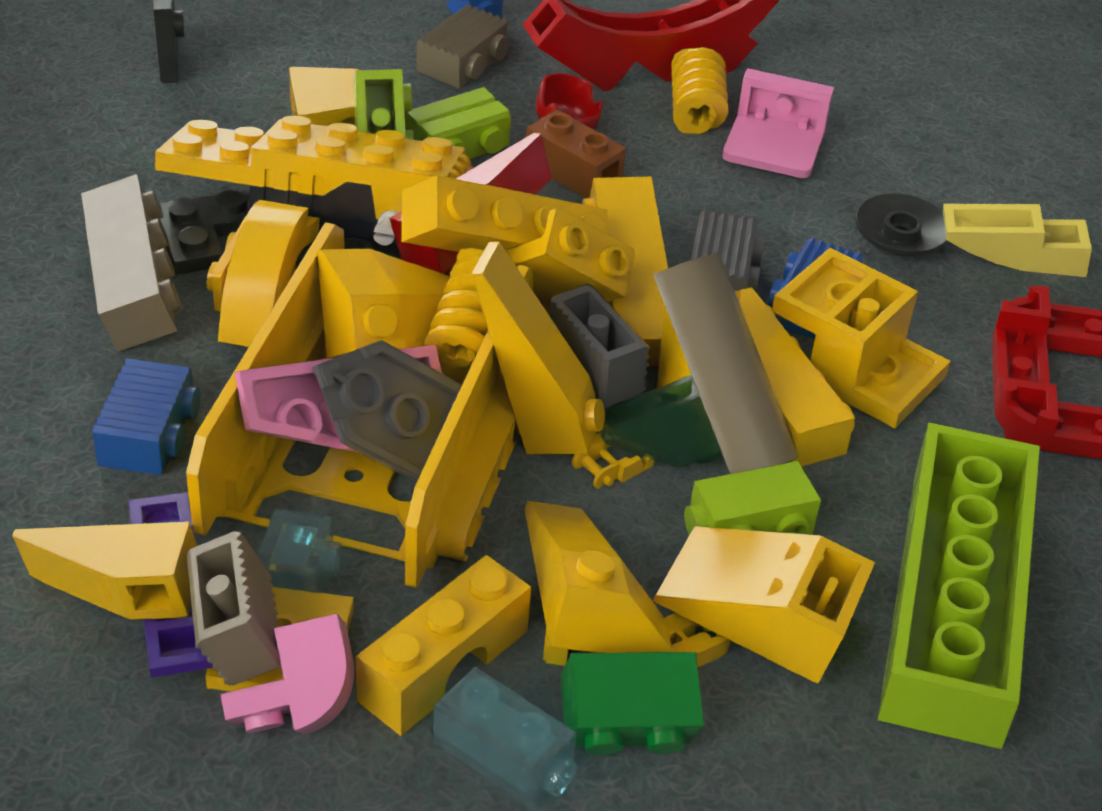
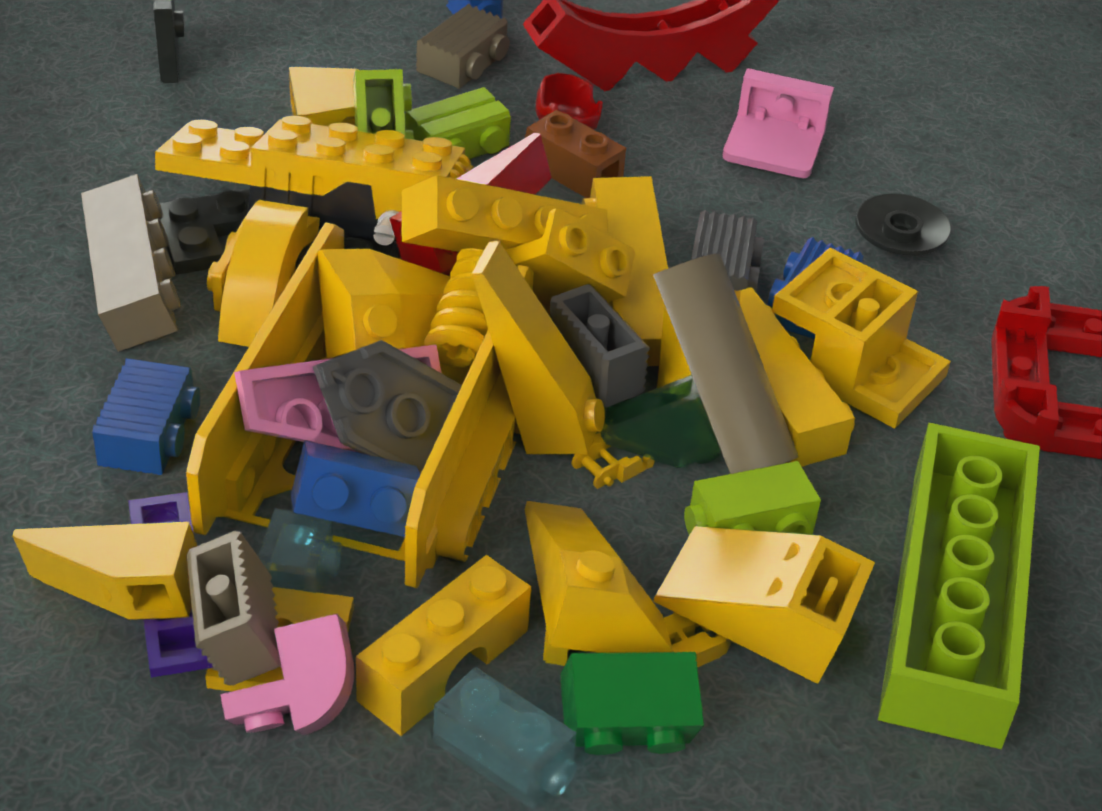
(353, 488): none -> blue brick
(699, 90): yellow piece -> none
(1019, 237): light yellow slope -> none

